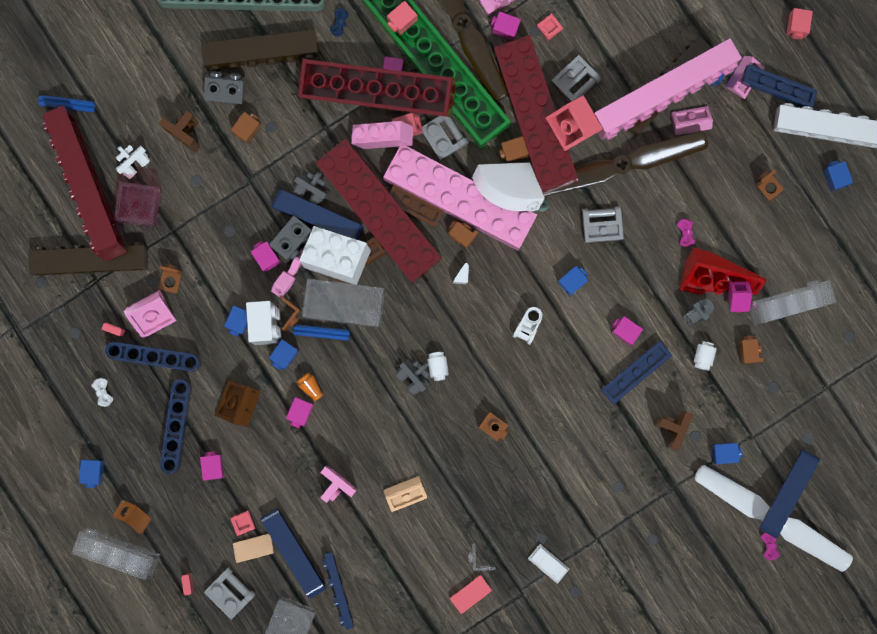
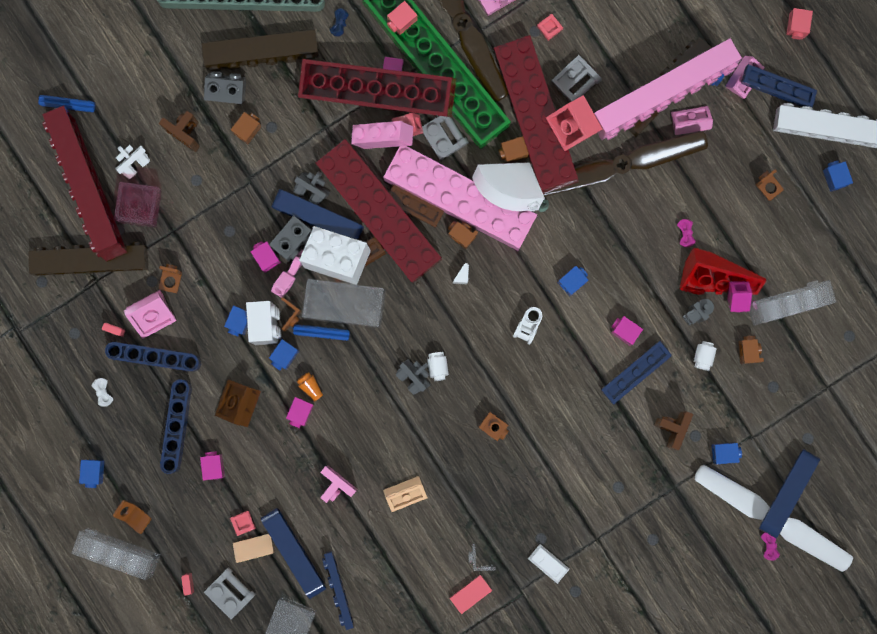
(505, 26): dark pink brick -> none
(602, 230): light grey plate -> none

